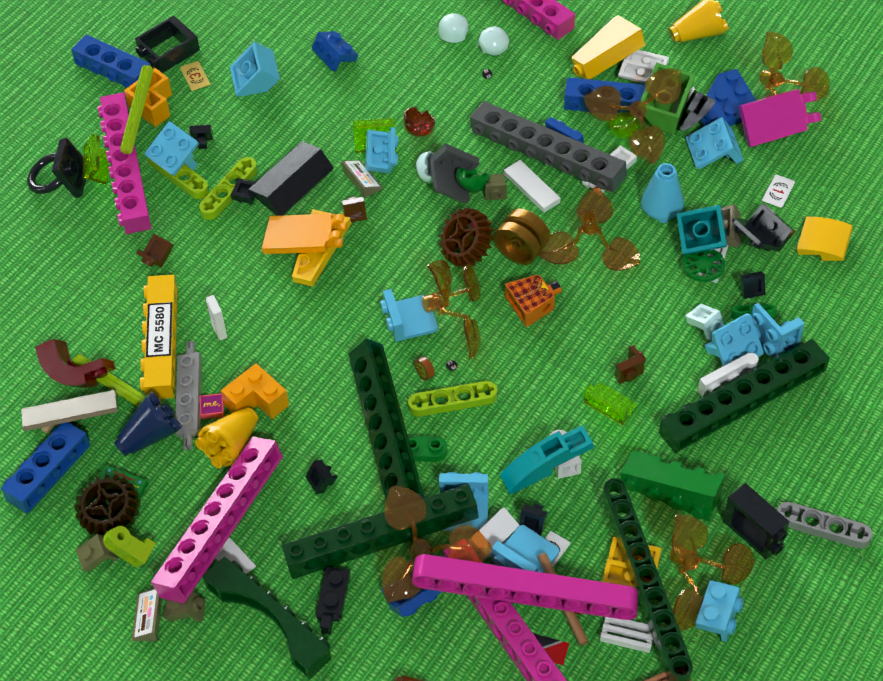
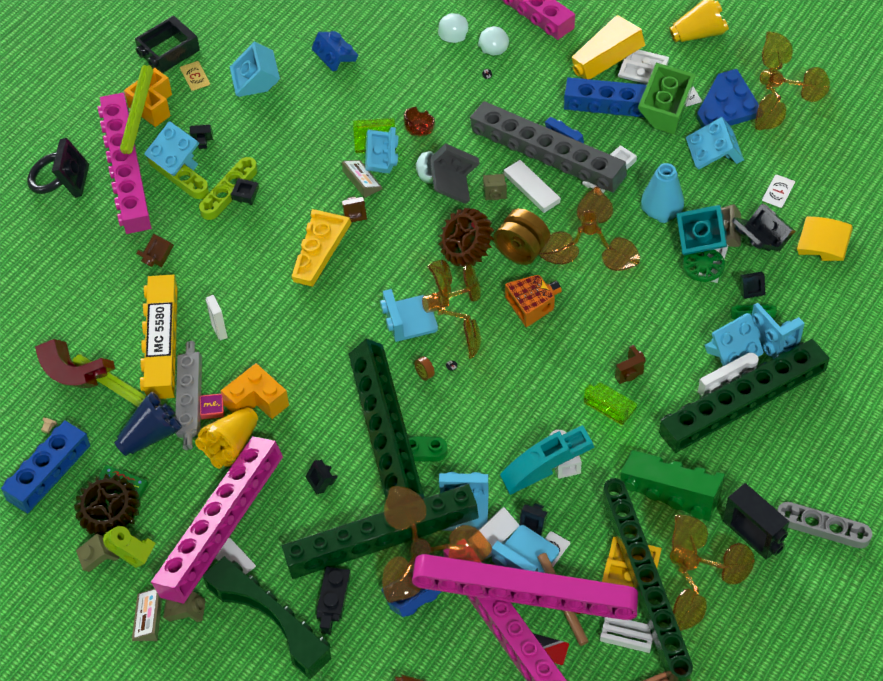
(69, 410): slope -> none
(95, 161): clear neon green panel -> none
(107, 61): blue brick -> none
(291, 178): black slope -> none
(303, 233): light orange tile -> none
(451, 395): lime beam -> none
(470, 180): green hair -> none
(623, 125): clear neon green hair -> none
(645, 143): clear orange plant -> none
(695, 109): black brick -> none
(706, 319): light aqua bracket -> none
(719, 609): medium azure bracket -> none
(777, 116): dark pink tile -> none

